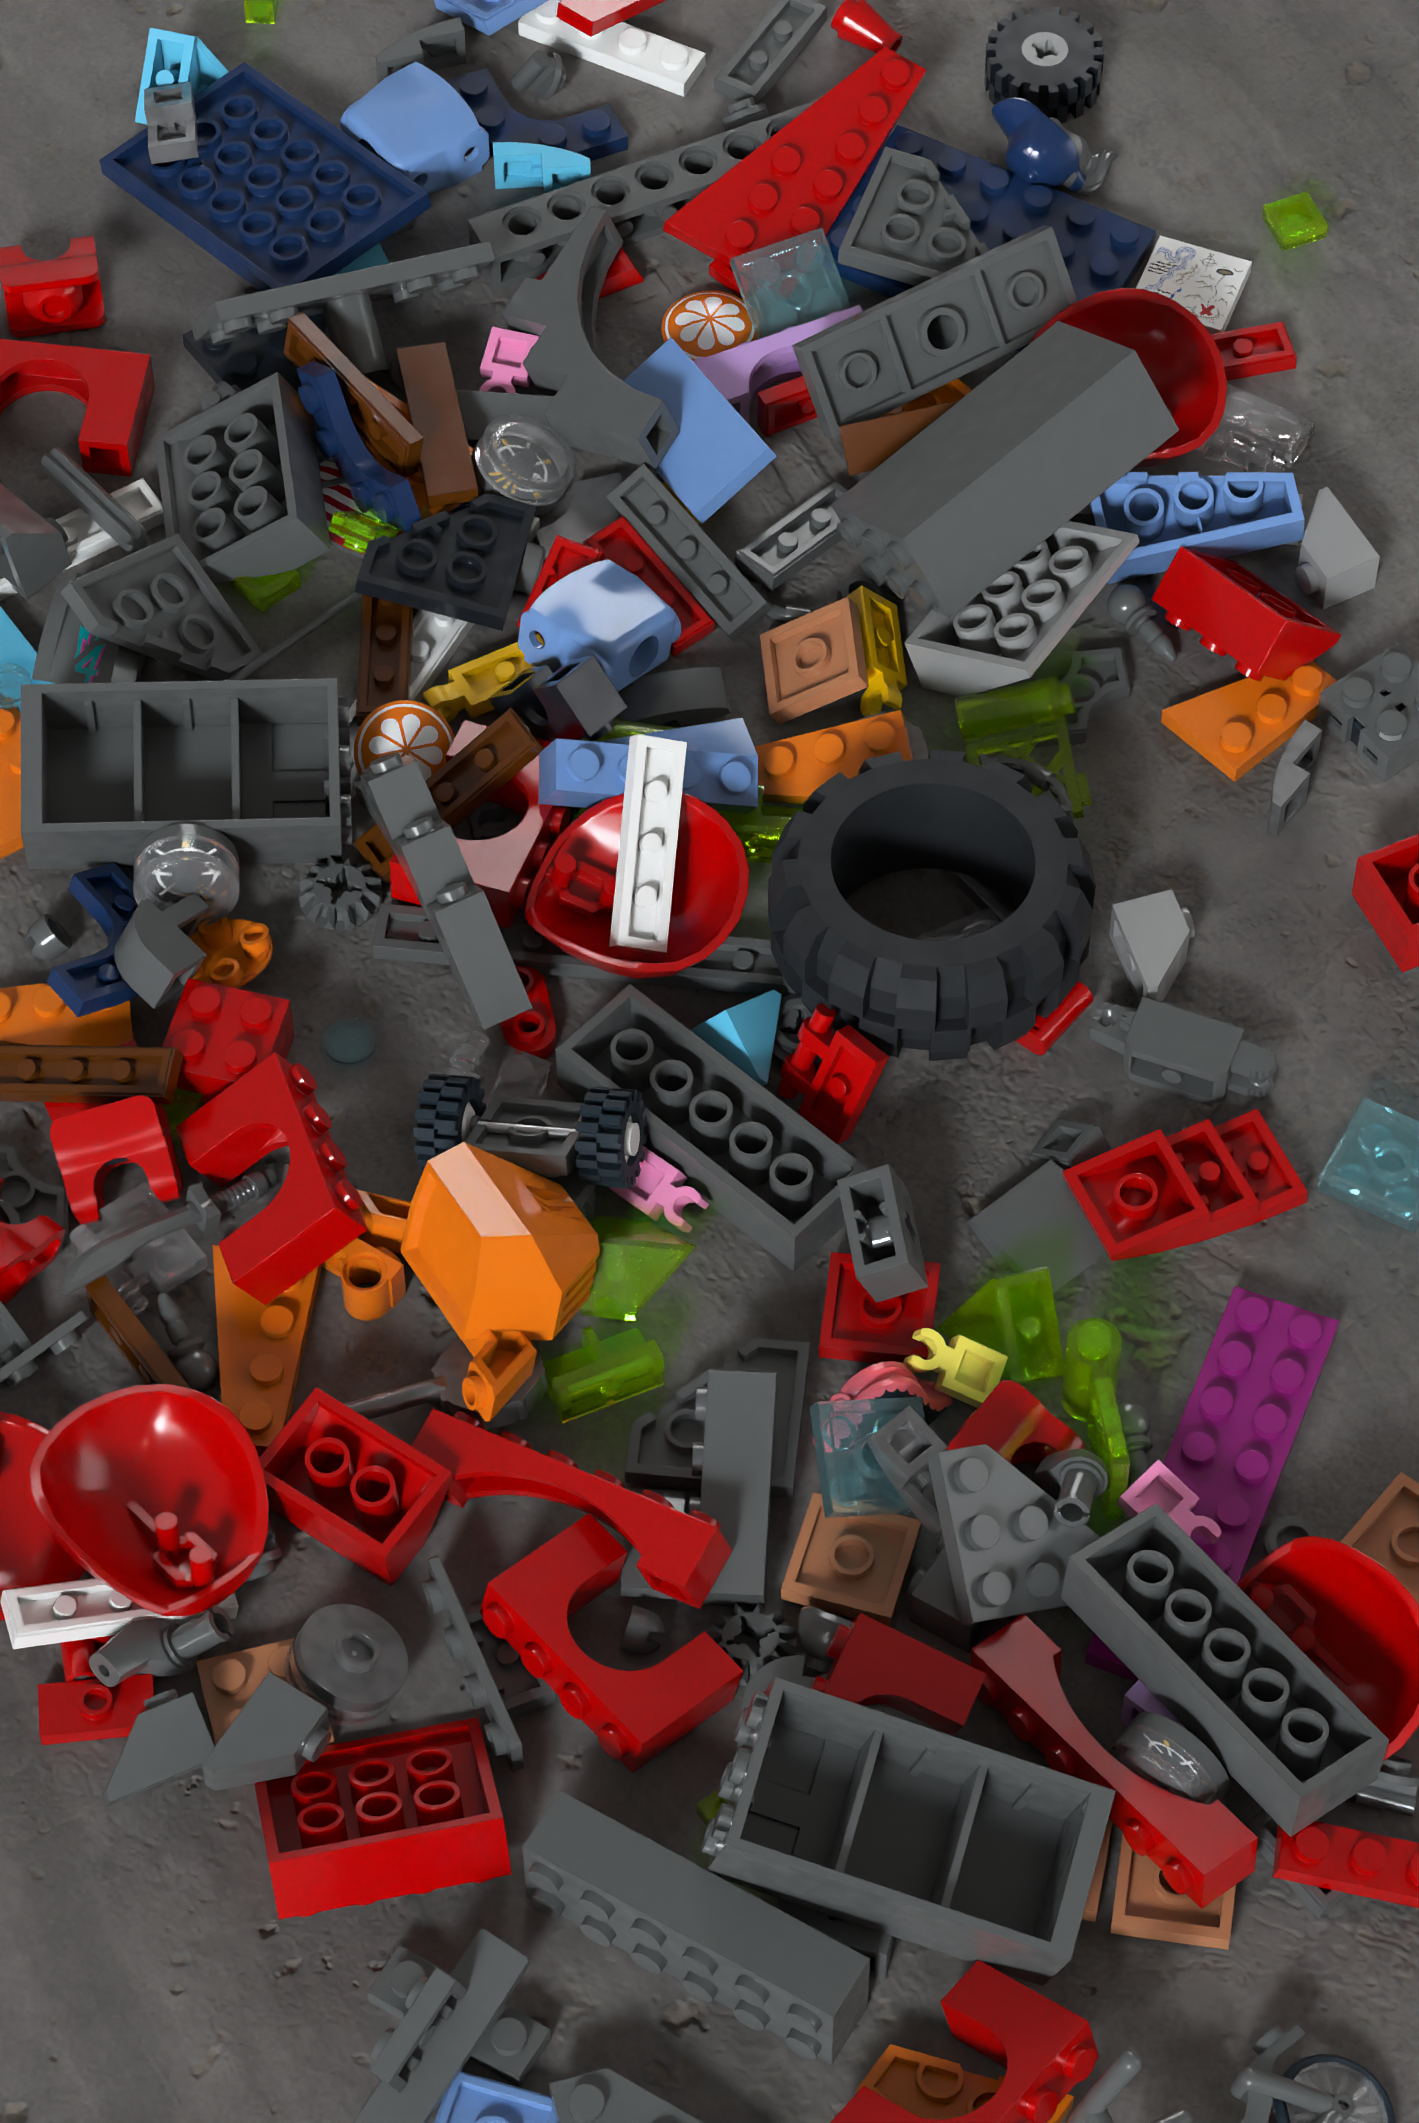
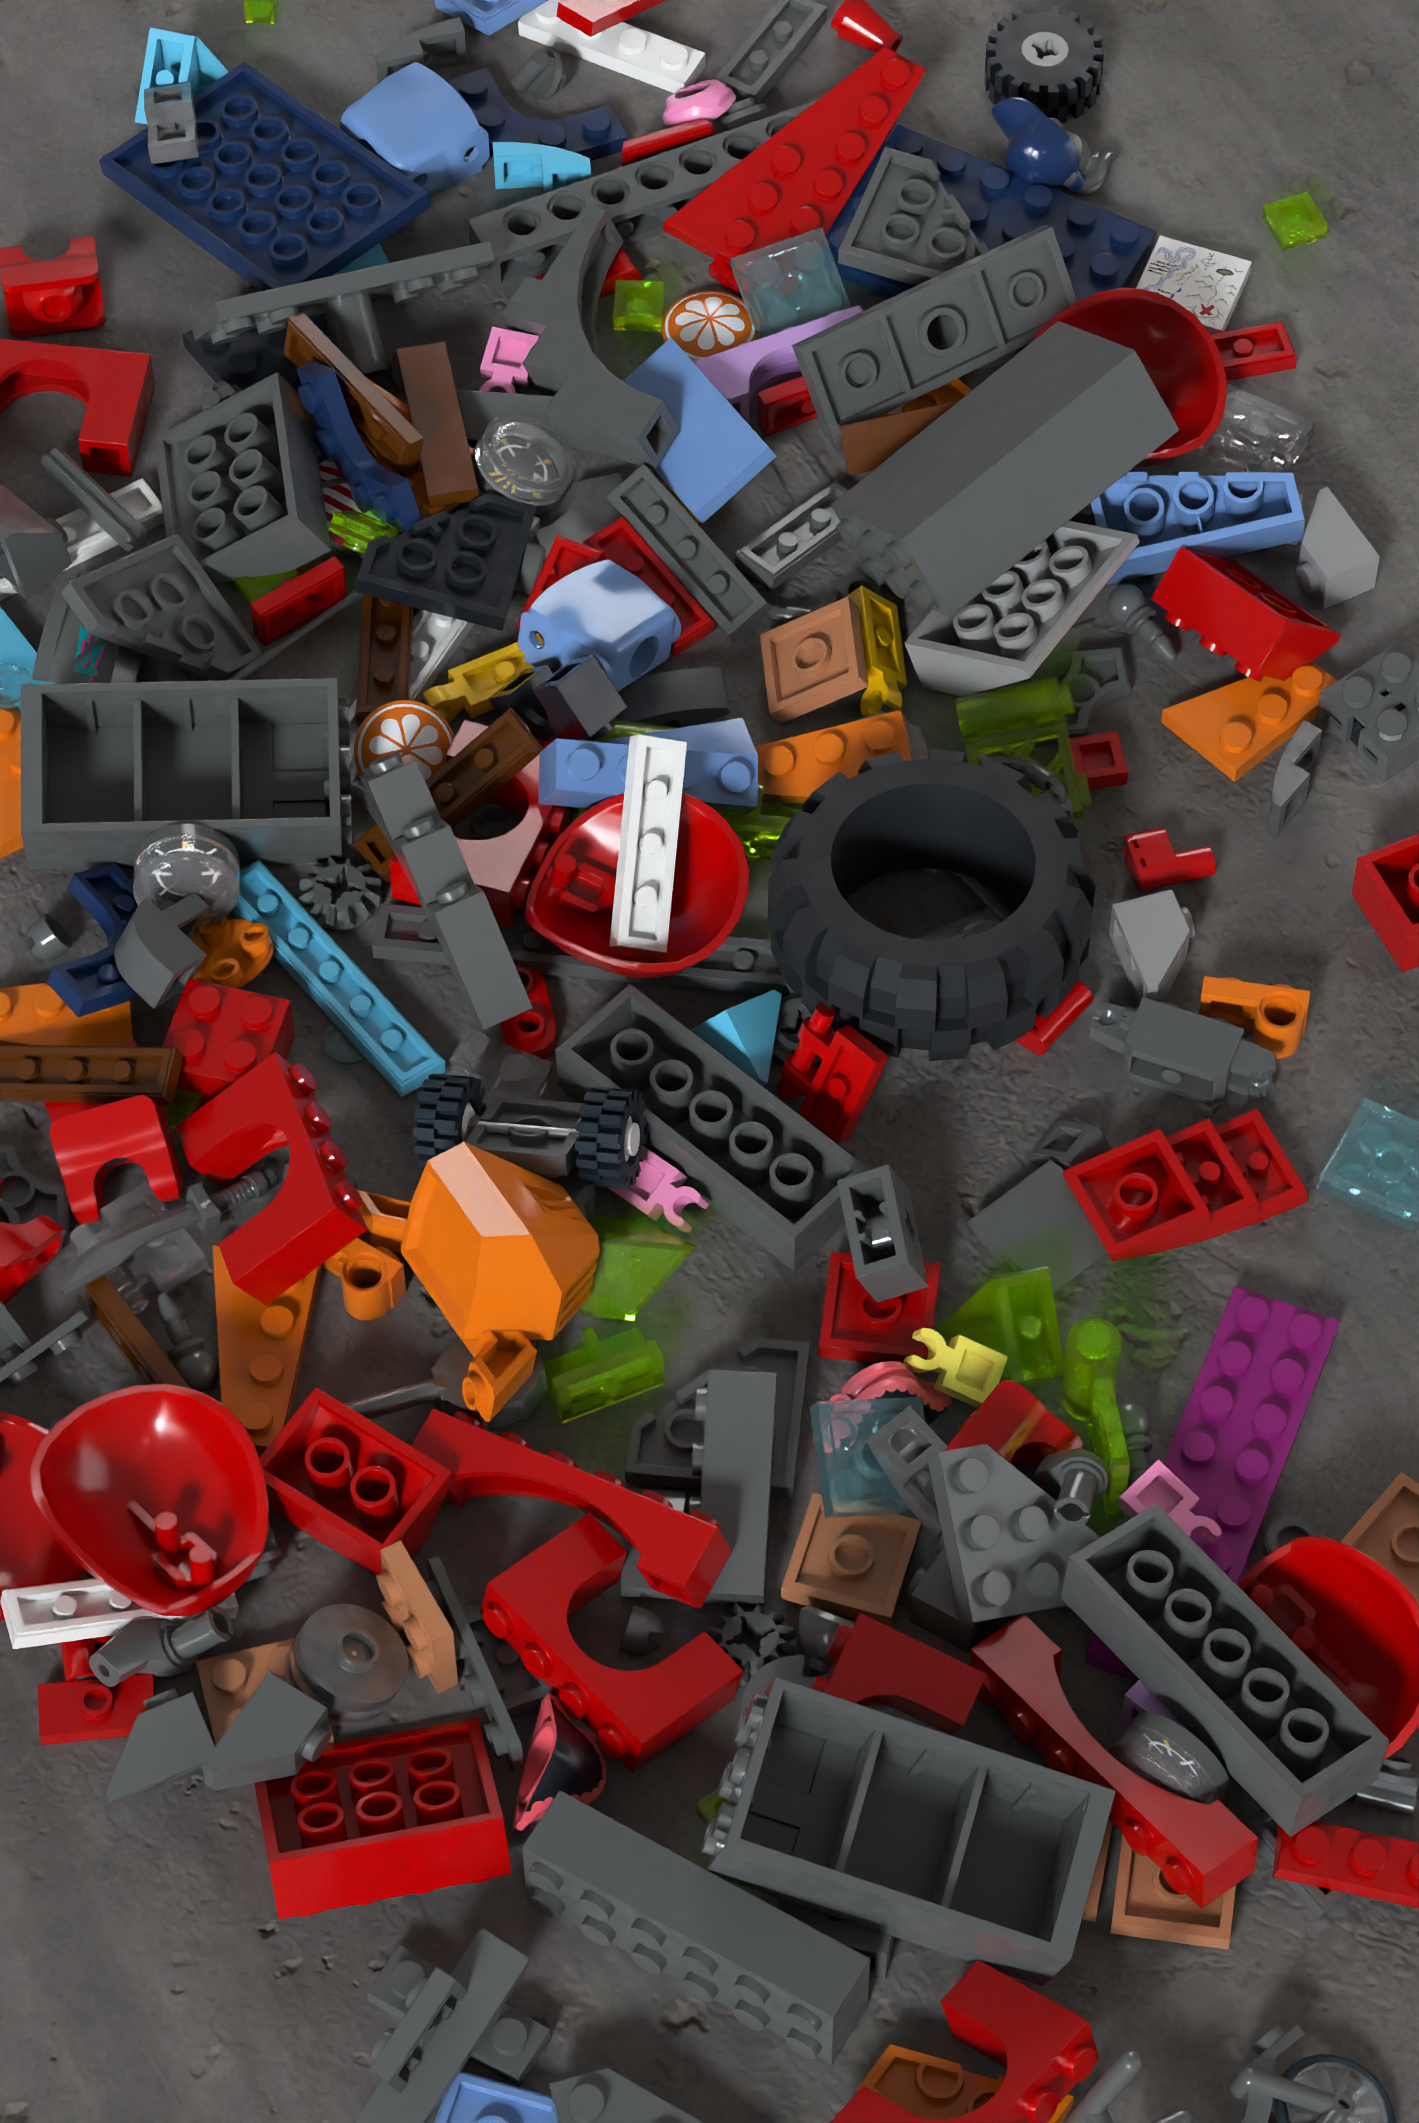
(298, 601): none -> red plate
(337, 983): none -> medium azure tile
(414, 1611): none -> nougat plate
(557, 1760): none -> hat
(638, 305): none -> clear neon green plate
(664, 140): none -> red tile
(699, 101): none -> bright pink piece
(1101, 759): none -> red plate
(1156, 865): none -> red piece
(1256, 1009): none -> orange plate

